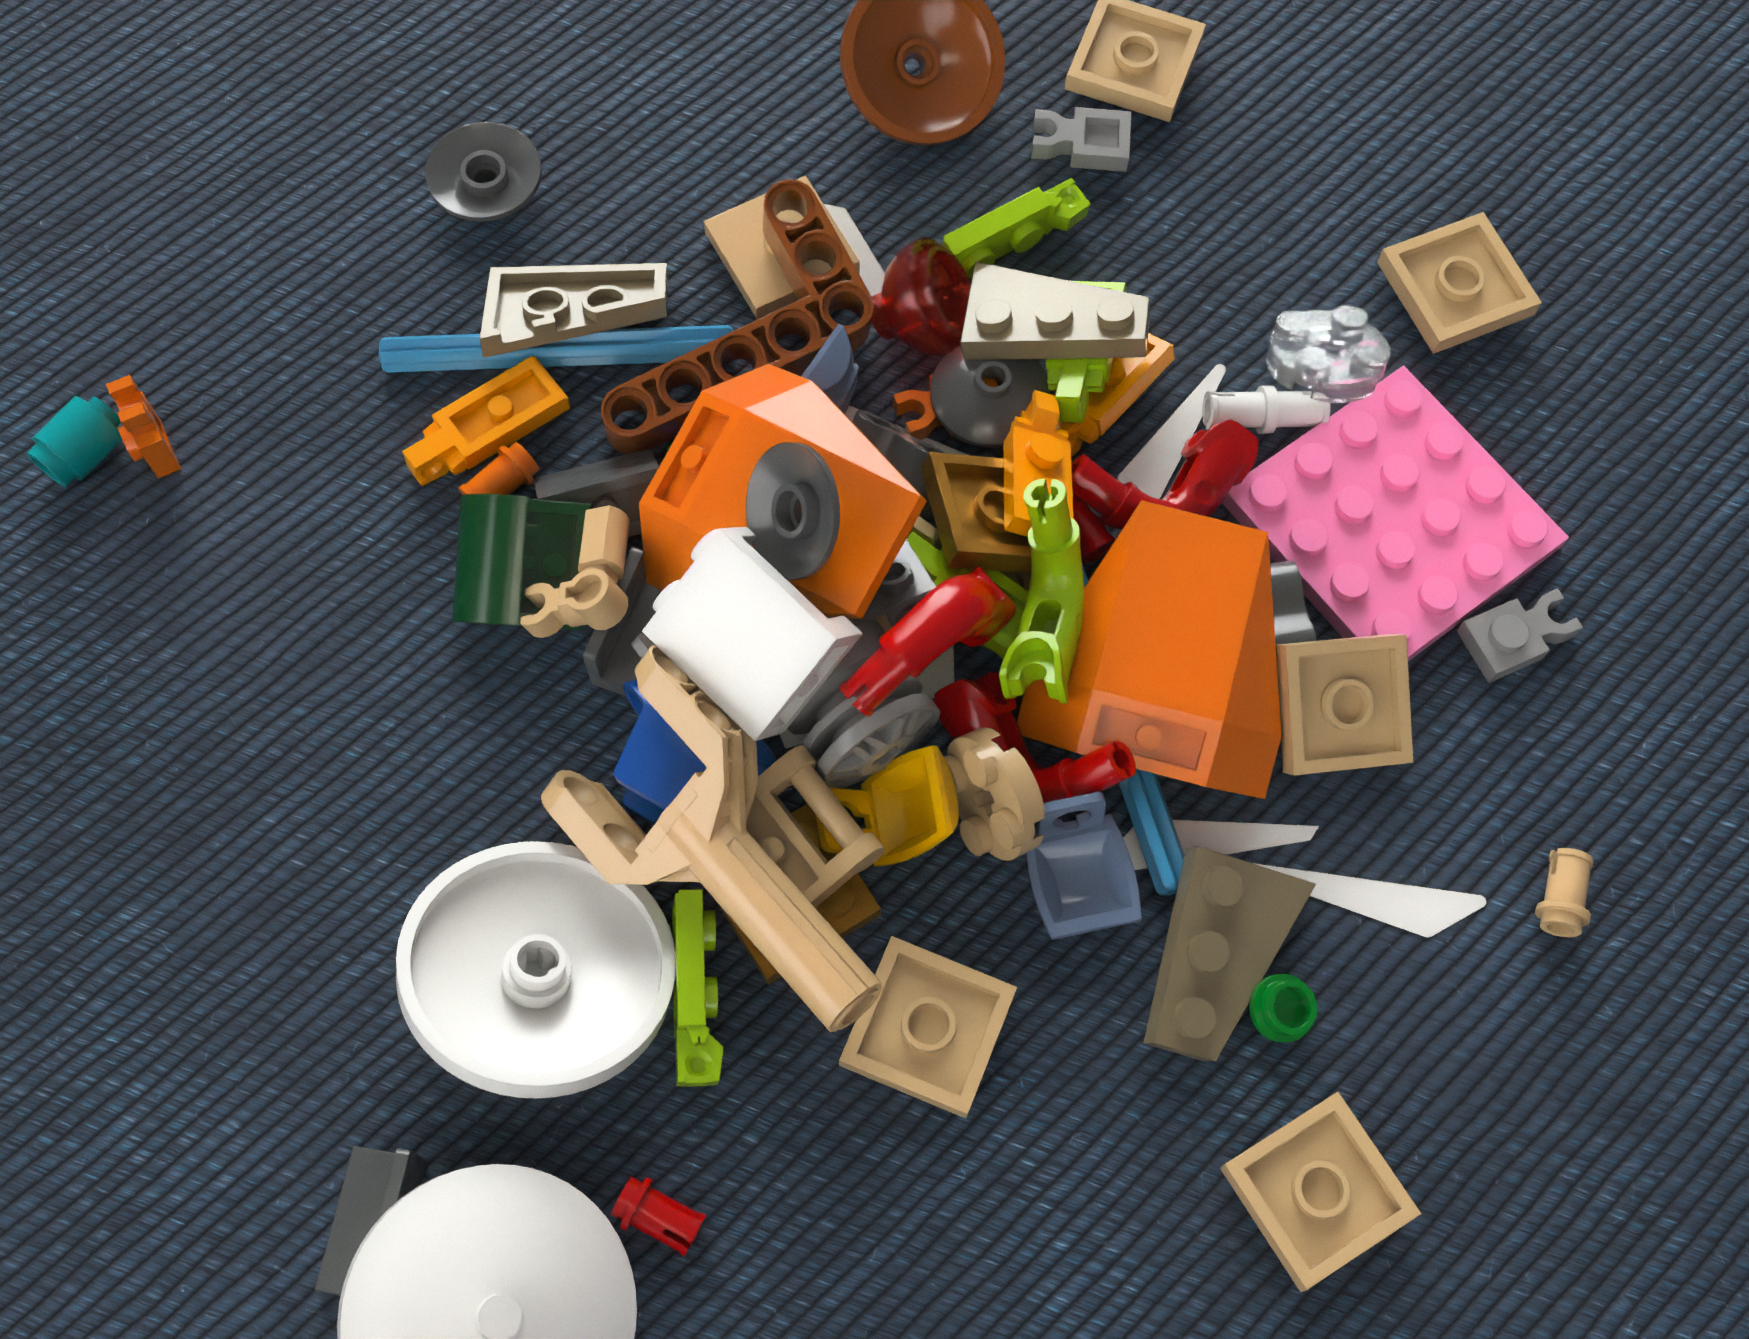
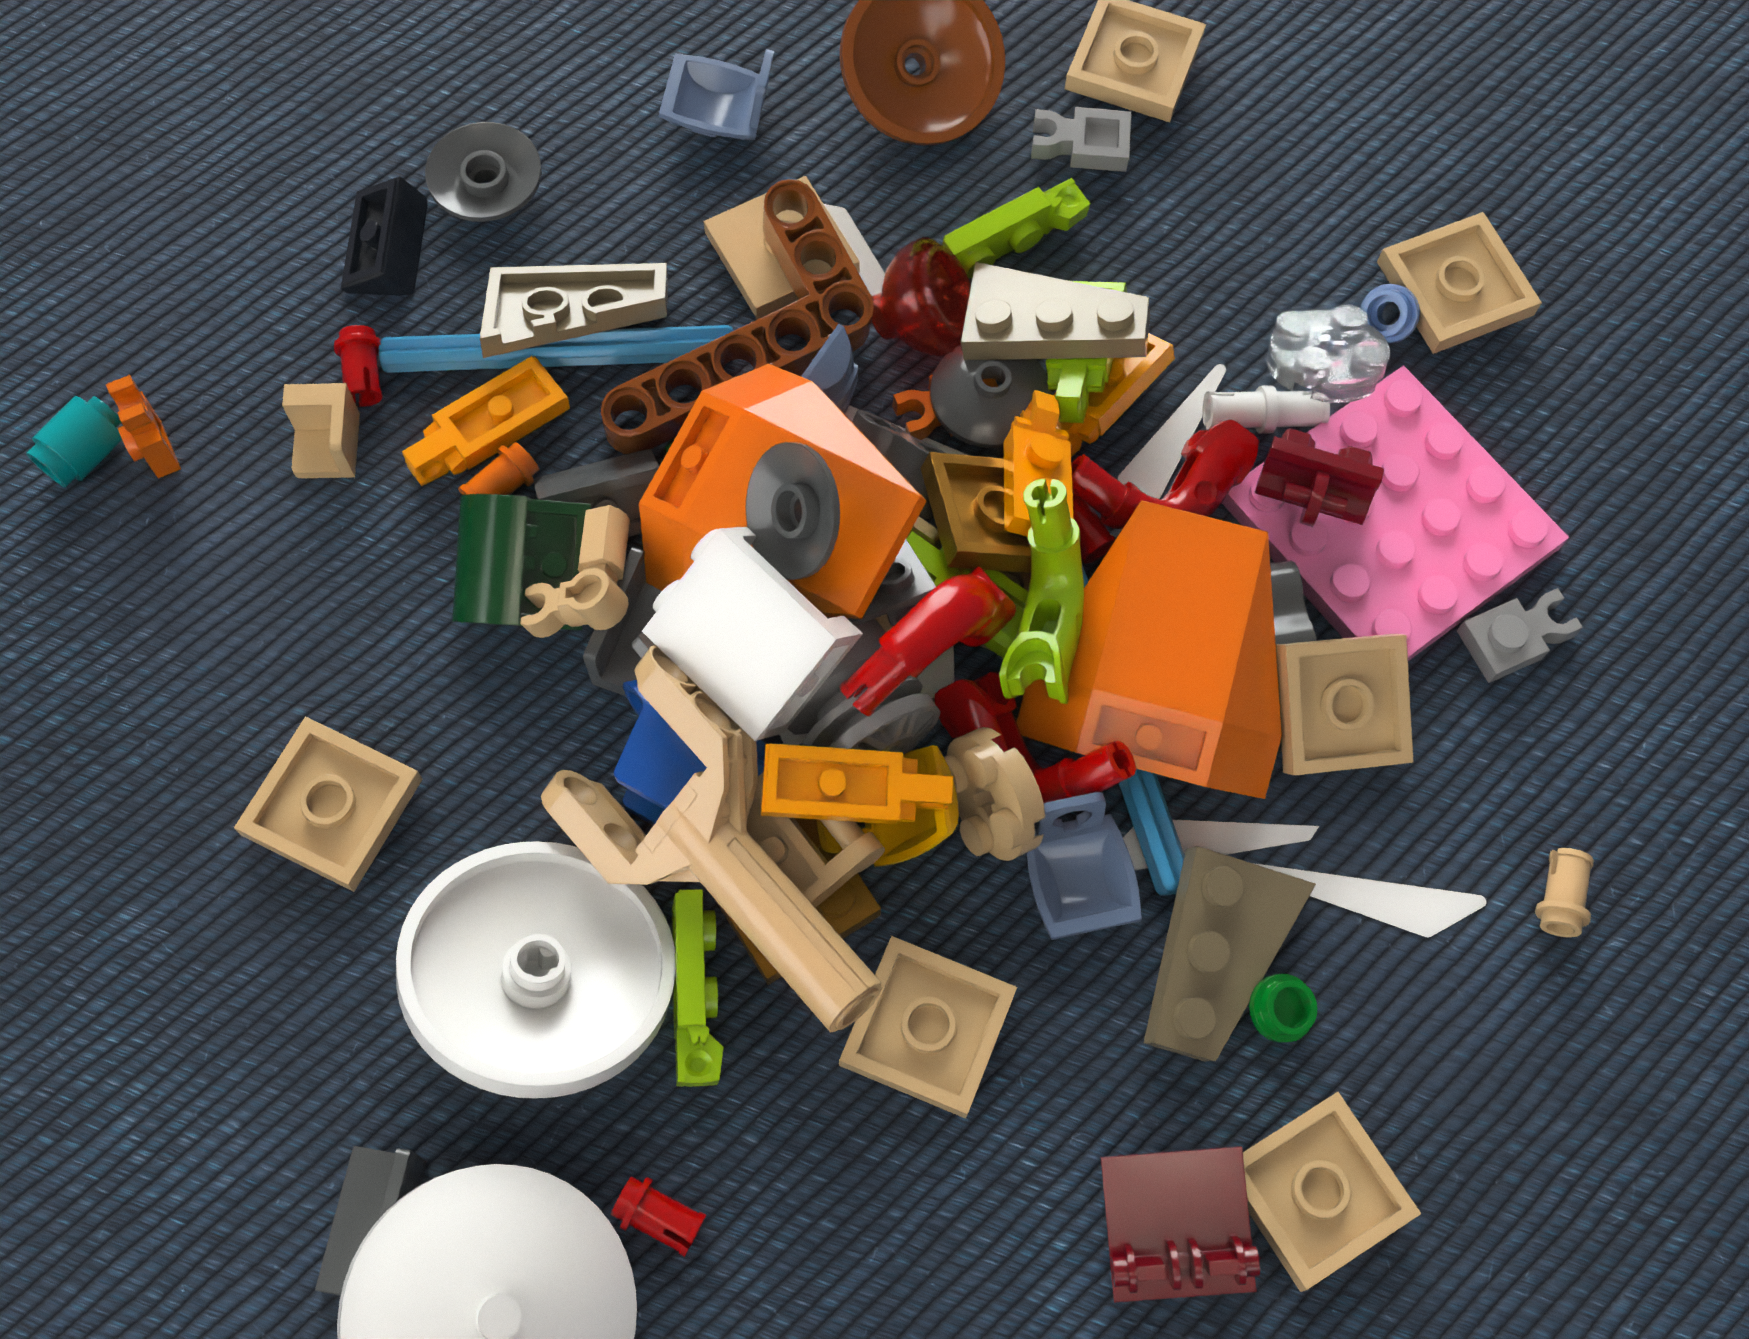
(324, 429): none -> tan panel
(329, 803): none -> tan plate
(359, 362): none -> red pin
(385, 239): none -> black slope
(715, 96): none -> sand blue piece
(848, 785): none -> light orange hinge
(1178, 1224): none -> dark red hinge
(1319, 479): none -> dark red hips
(1408, 305): none -> medium blue plate

